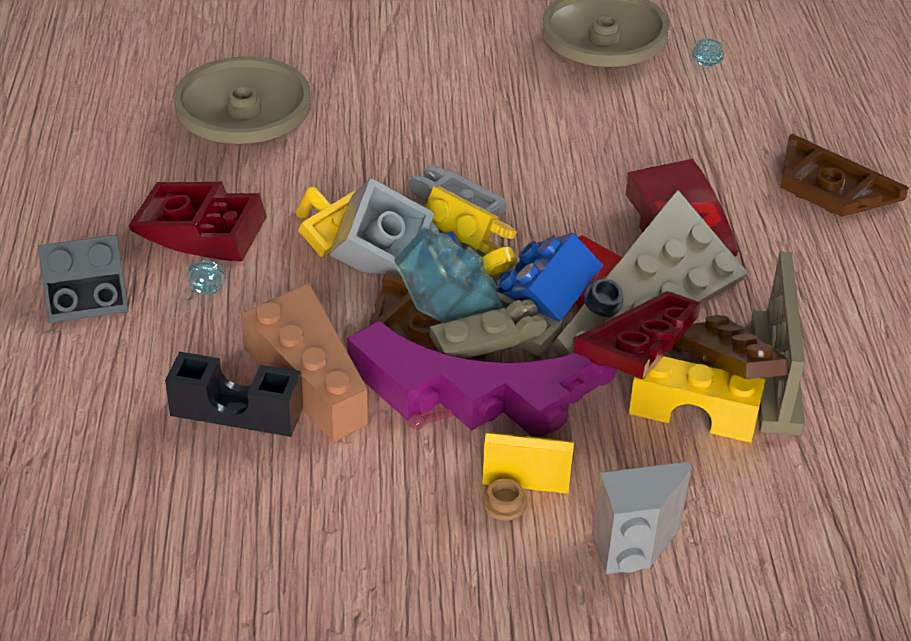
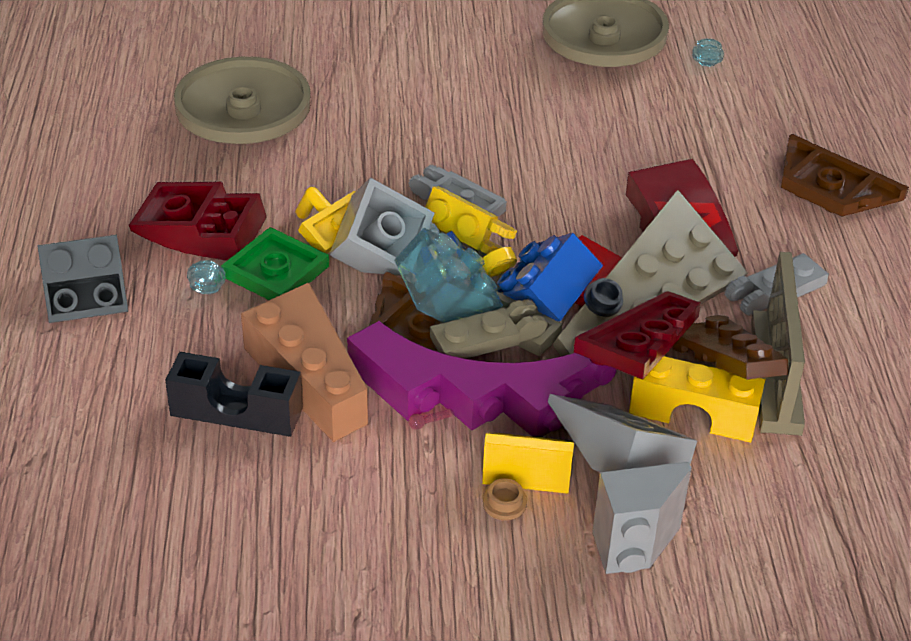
(275, 264): none -> green plate
(618, 439): none -> light grey slope
(756, 288): none -> light grey hinge

